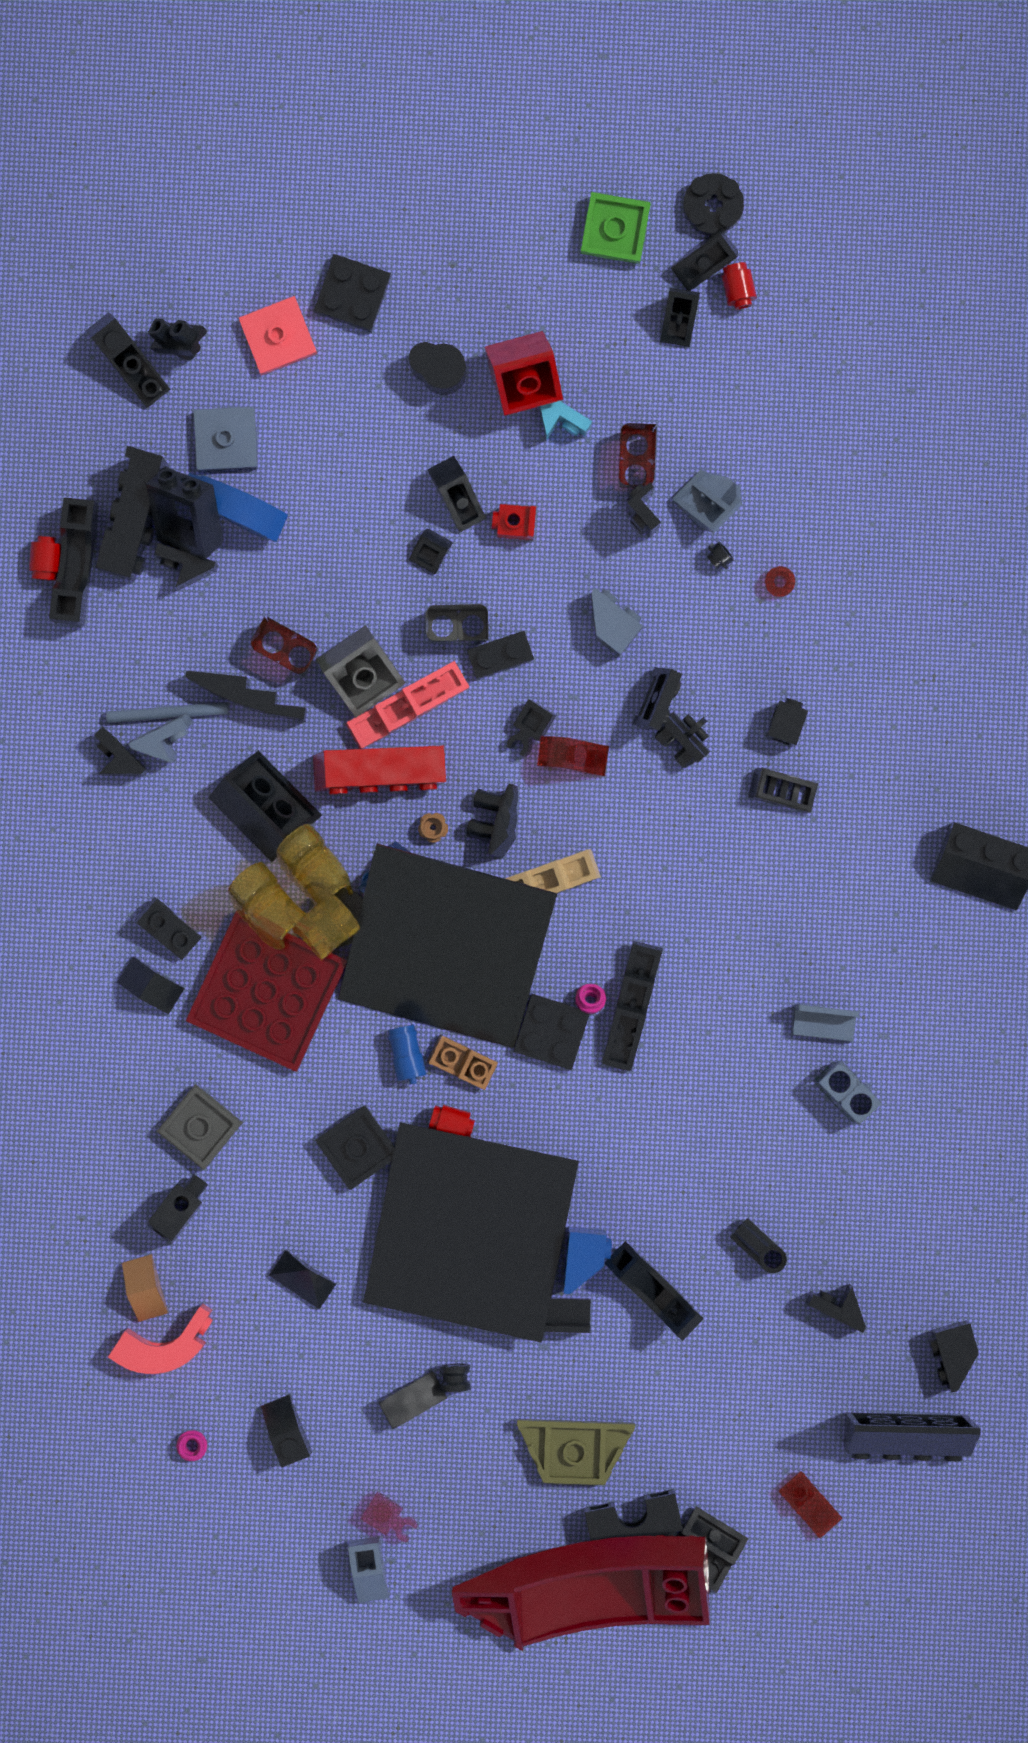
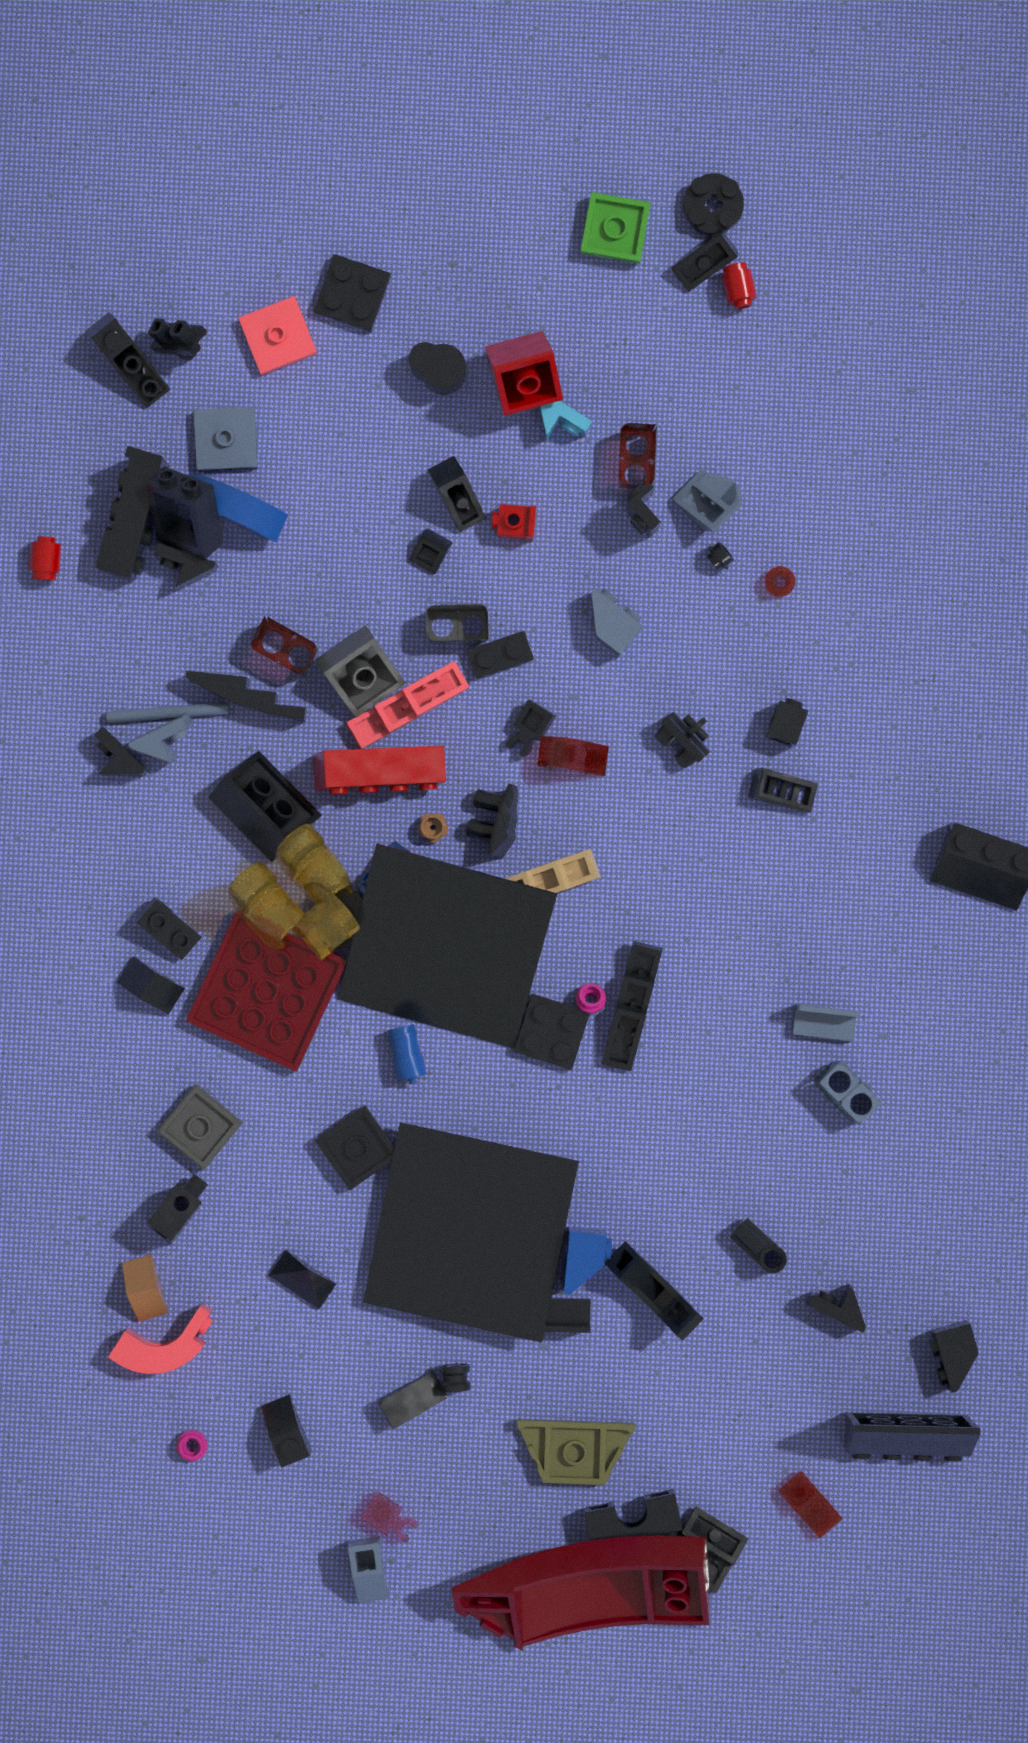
(76, 557): black arch -> none
(452, 1120): red brick -> none
(462, 1062): medium nougat slope -> none
(655, 707): black plate -> none
(679, 317): black slope -> none

